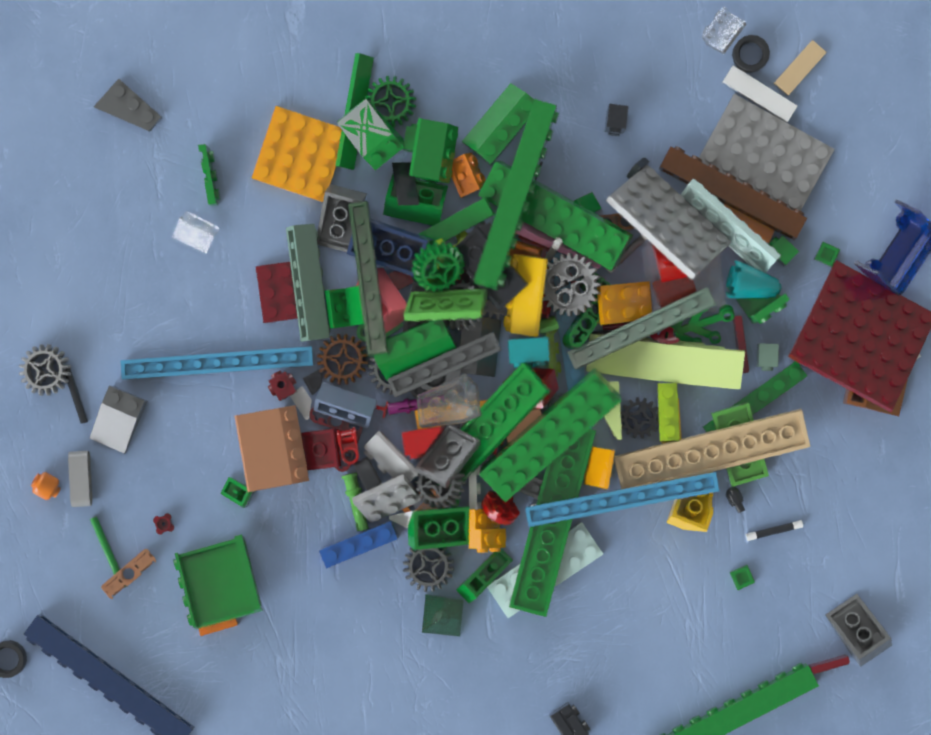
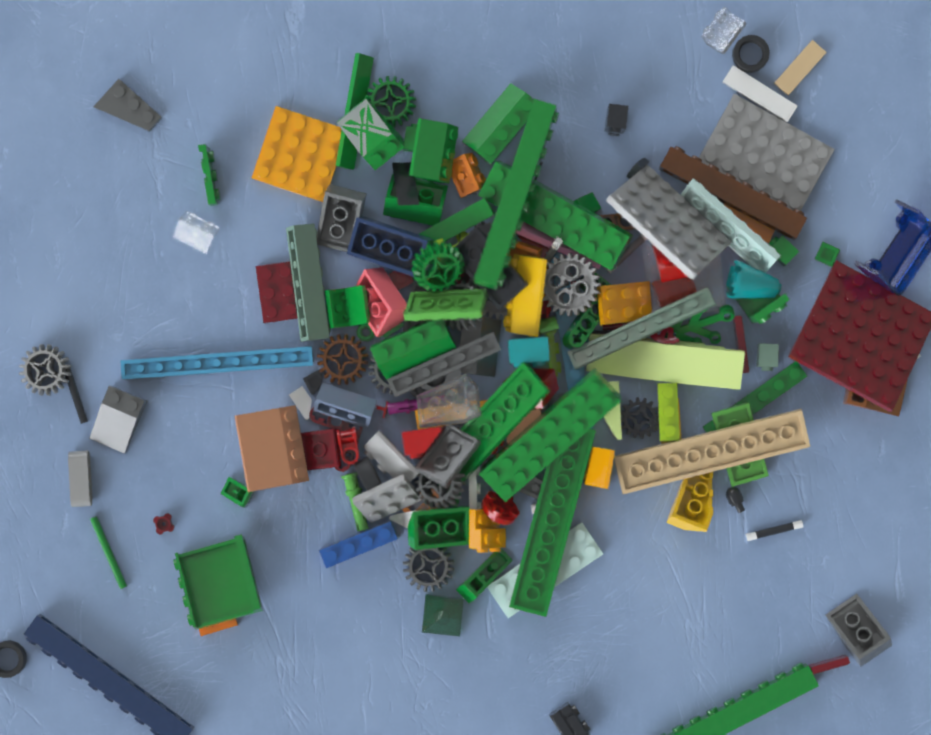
(45, 486): orange head -> none
(137, 564): nougat piece -> none
(289, 388): dark red brick -> none
(368, 278): dark green tile -> none
(622, 499): dark azure plate -> none
(742, 577): green tile -> none

